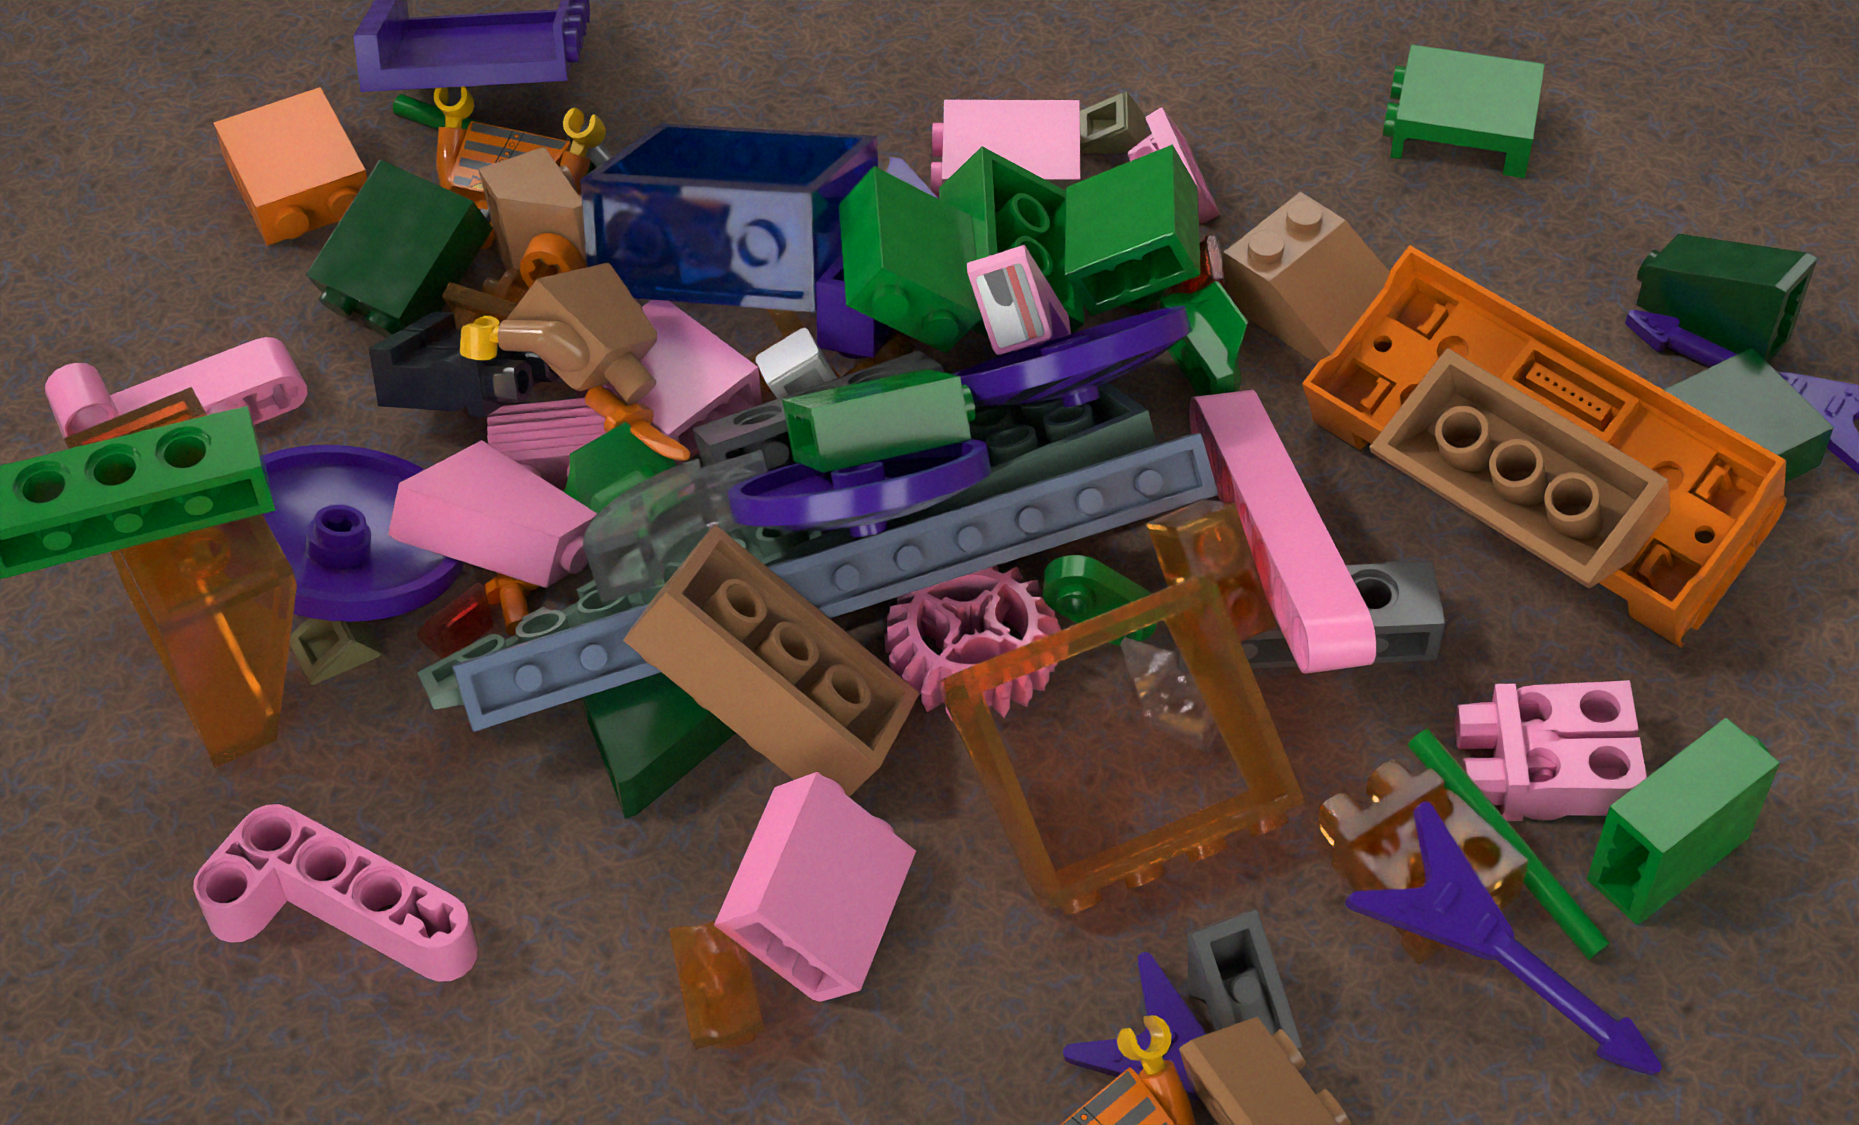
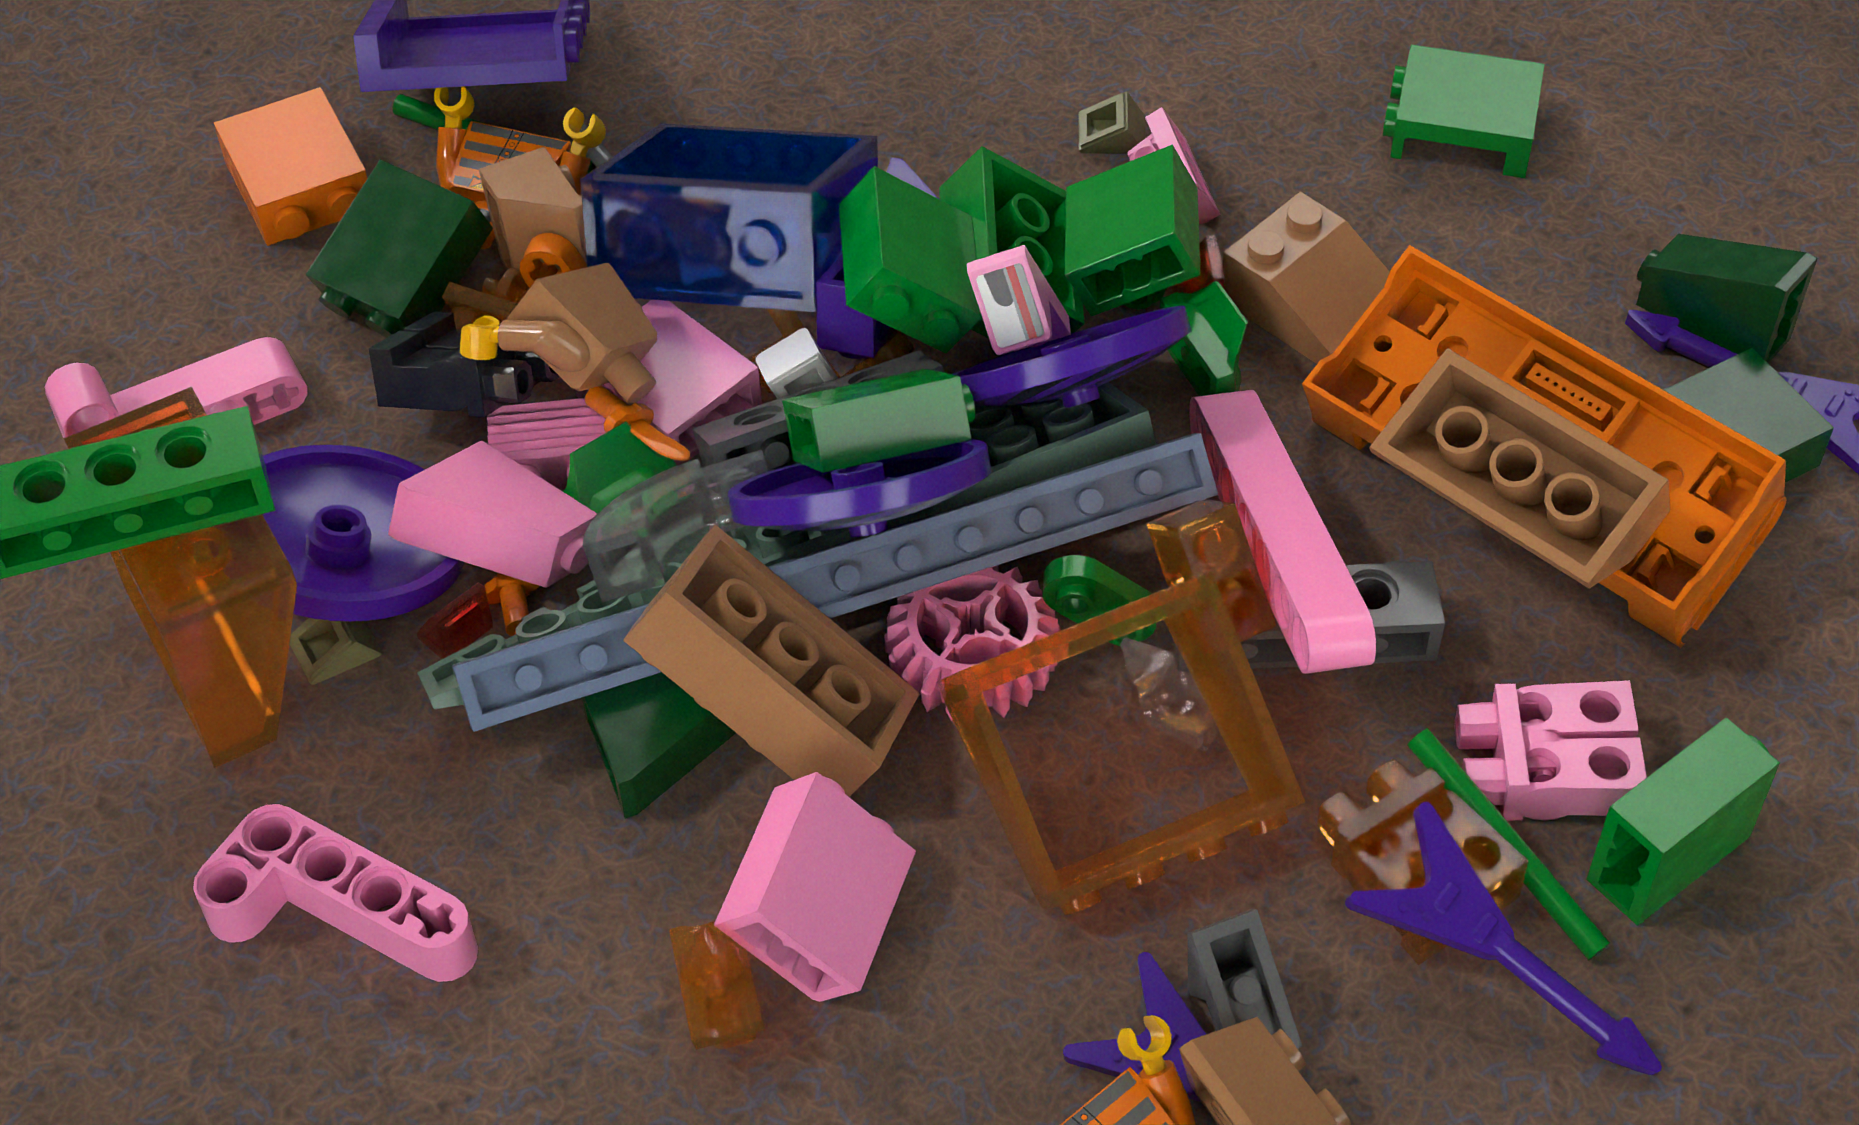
(1030, 133): bright pink brick -> none

